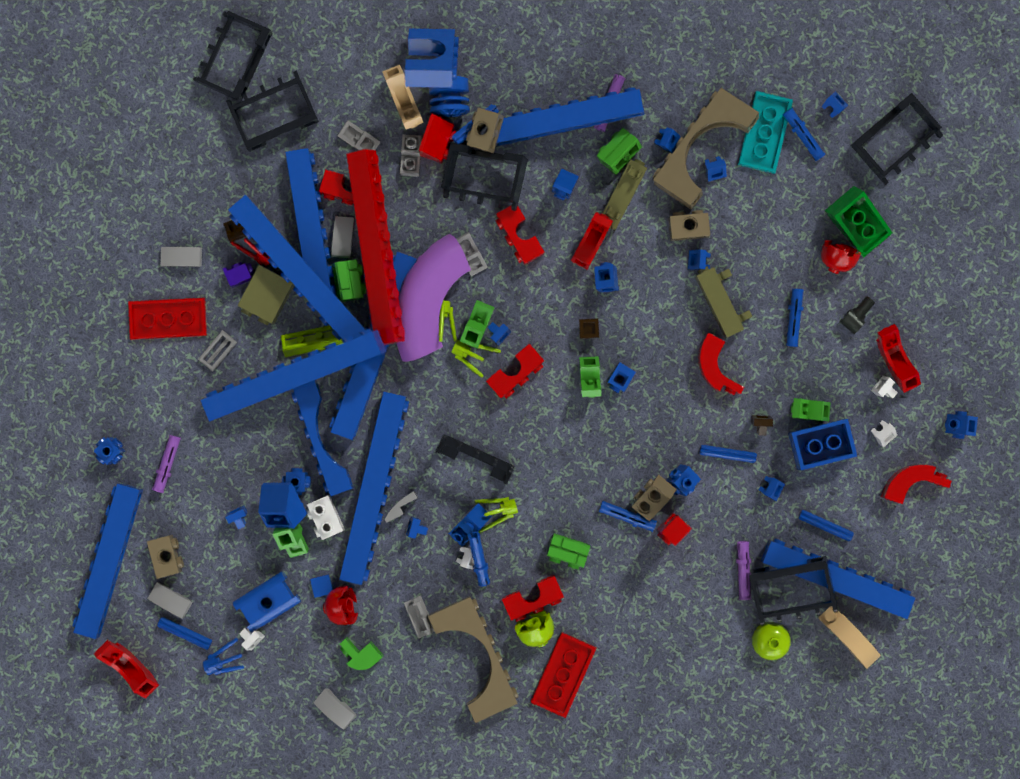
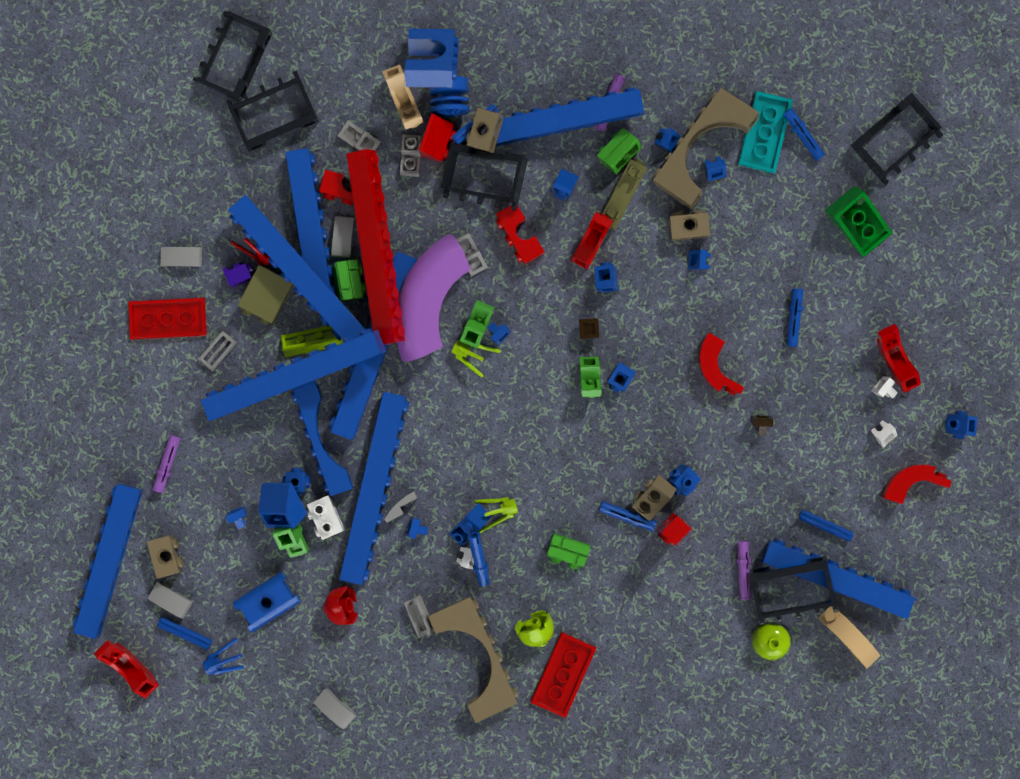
(115, 451): blue brick -> none
(234, 231): dark brown tile -> none
(251, 639): white tile -> none
(321, 585): blue tile -> none
(361, 659): bright green brick -> none
(444, 311): lime plant -> none
(450, 447): black hinge -> none
(504, 384): red arch -> none
(518, 607): red arch -> none
(719, 301): olive brick -> none
(728, 453): blue axle -> none
(774, 488): blue tile -> none
(810, 409): bright green brick -> none
(822, 444): blue brick -> none
(836, 103): blue tile -> none
(839, 257): red cylinder -> none
(855, 318): pearl dark grey pin -> none

